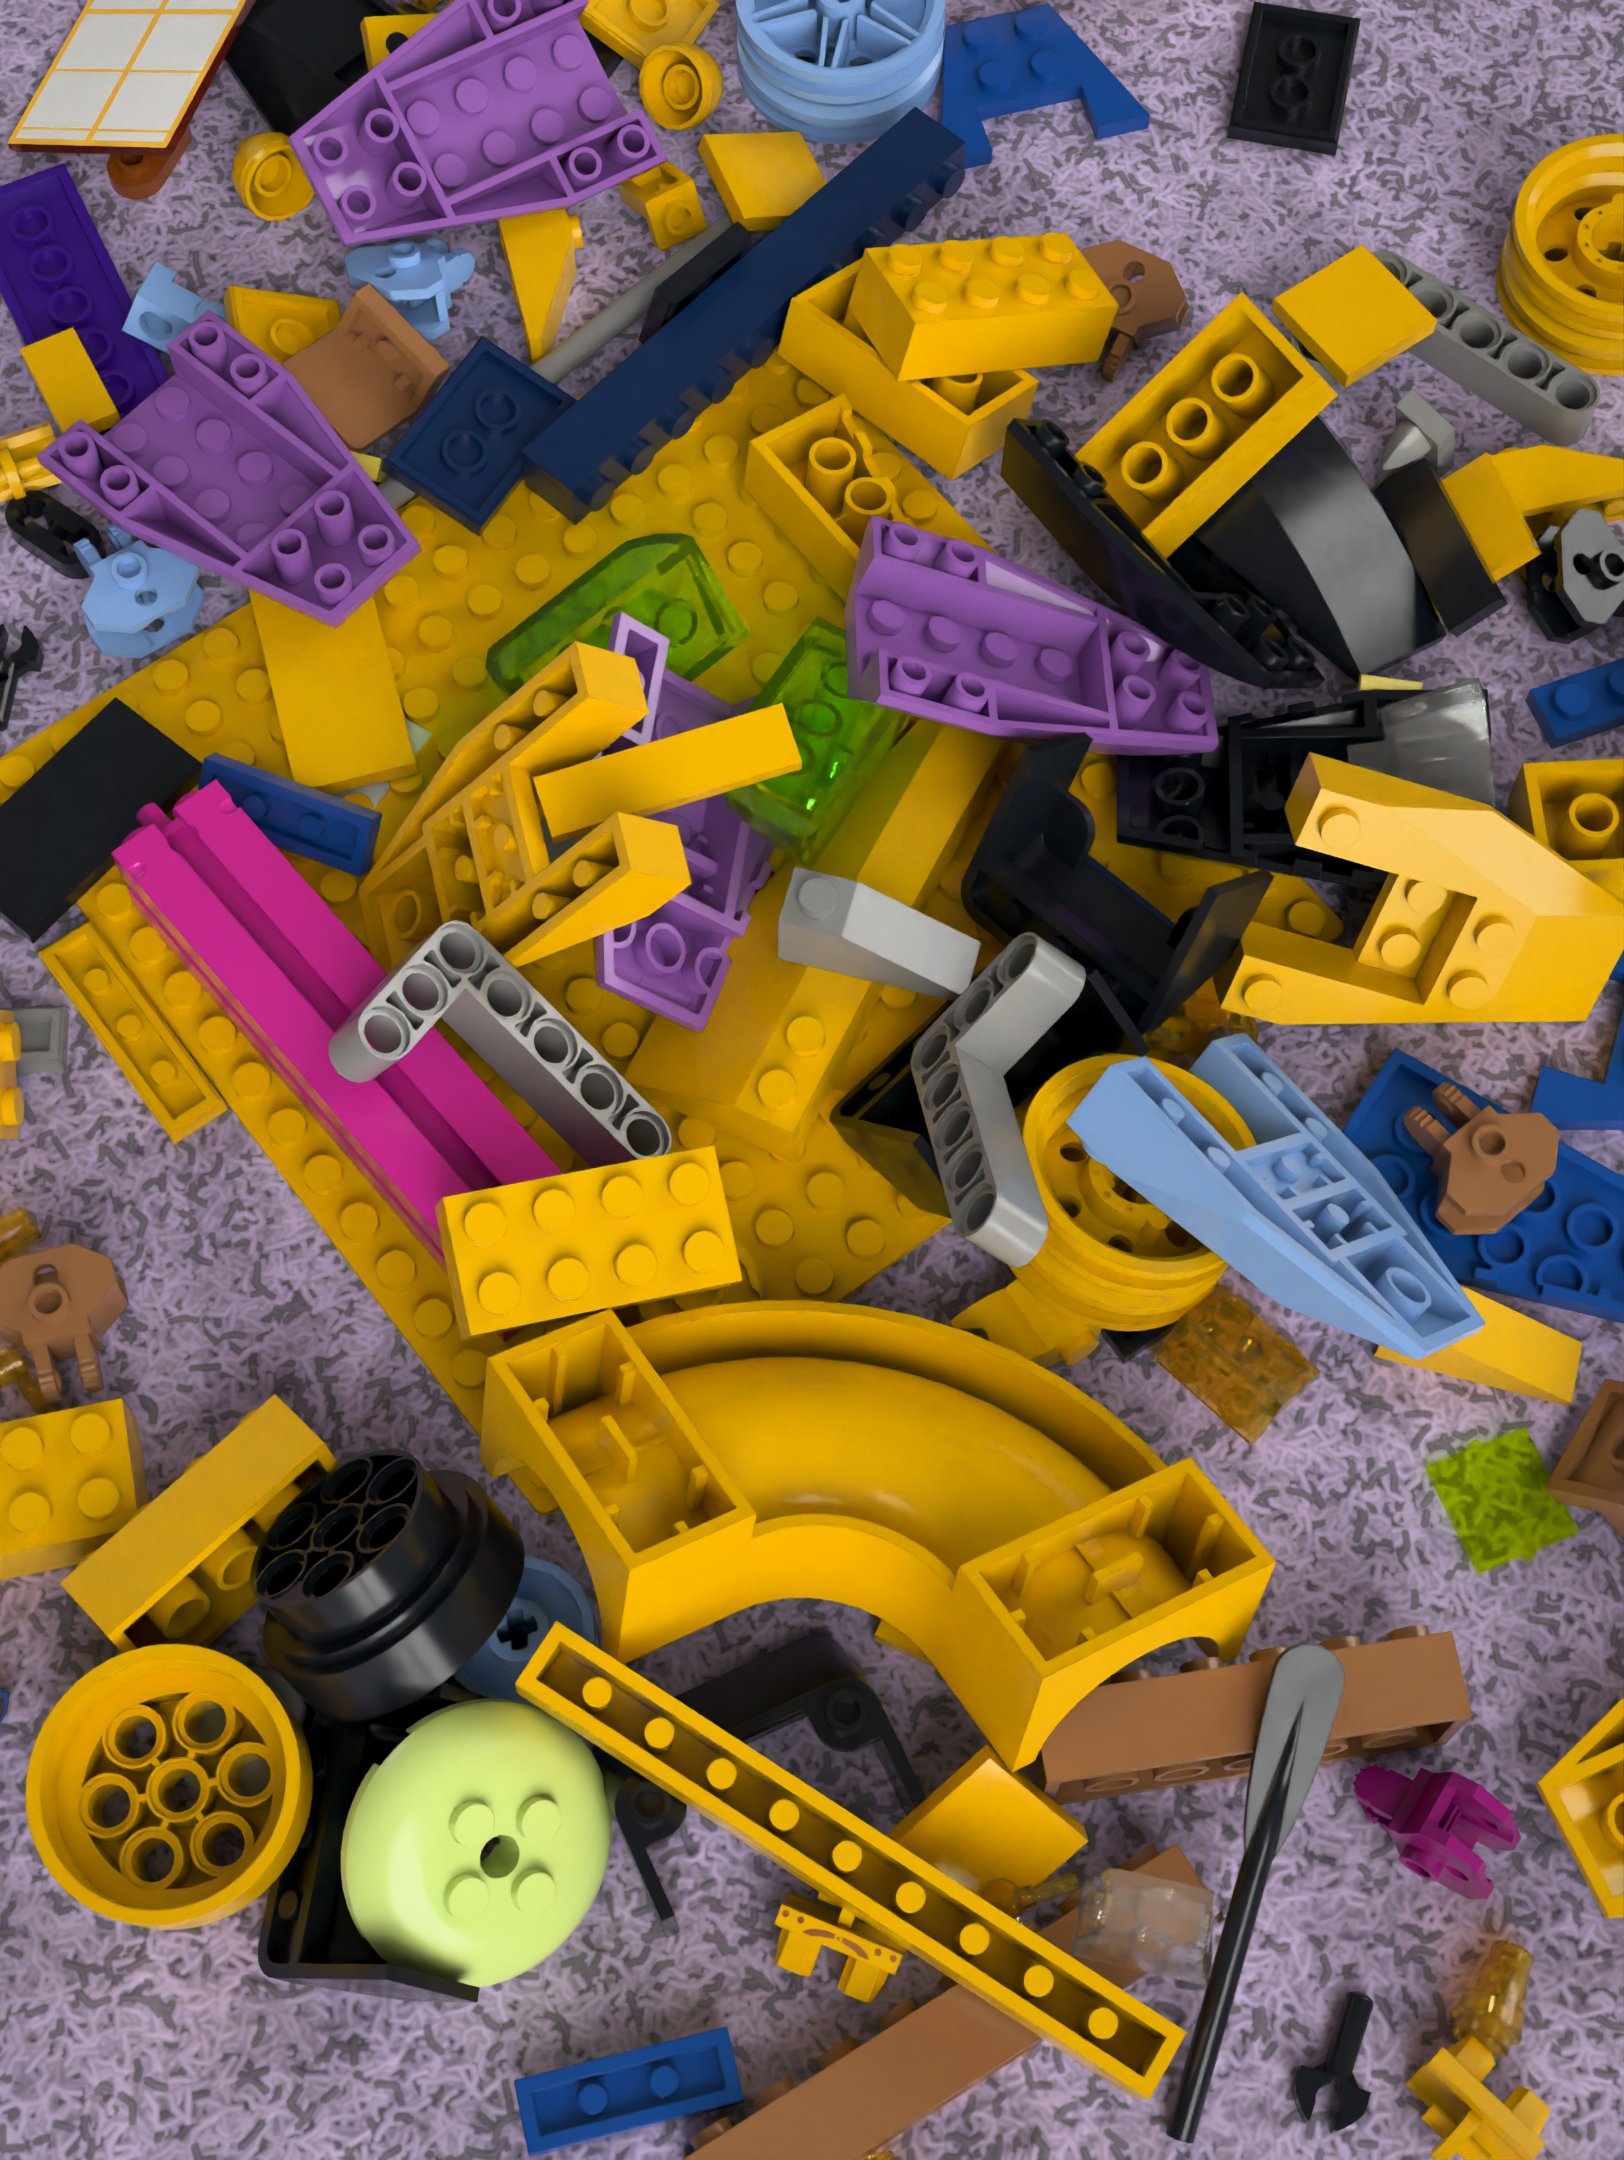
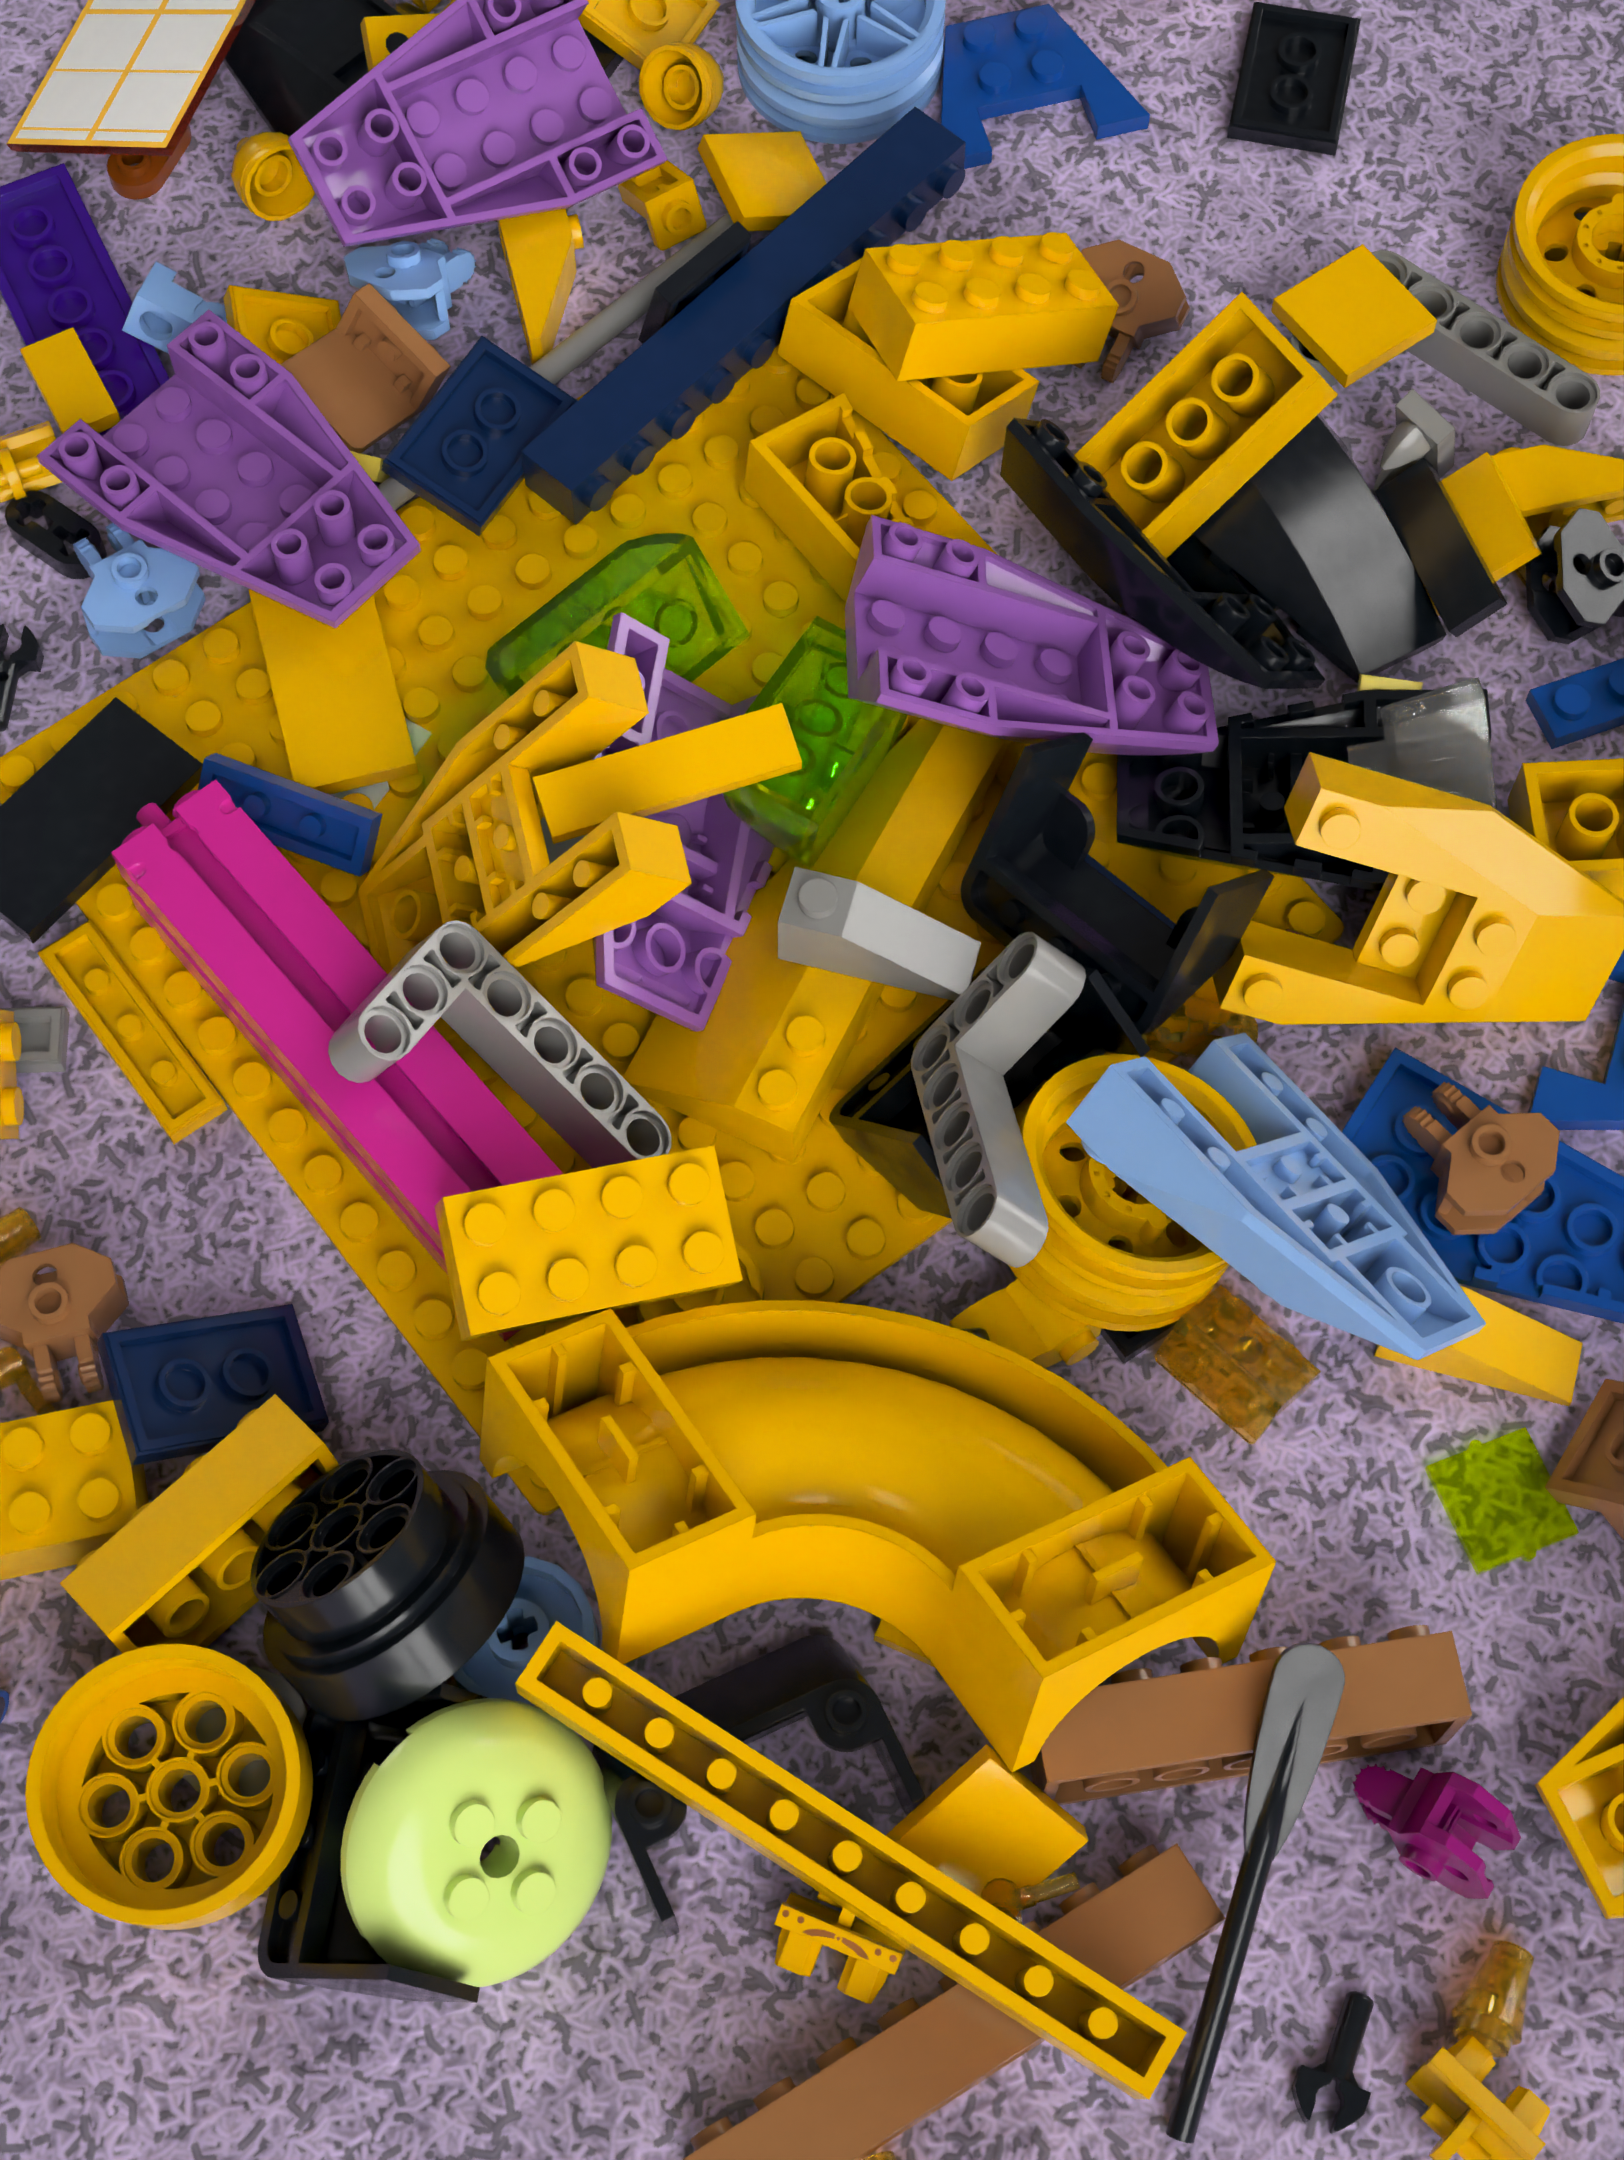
(195, 1379): none -> dark blue tile
(628, 2091): blue plate -> none
(1147, 1924): clear torso -> none

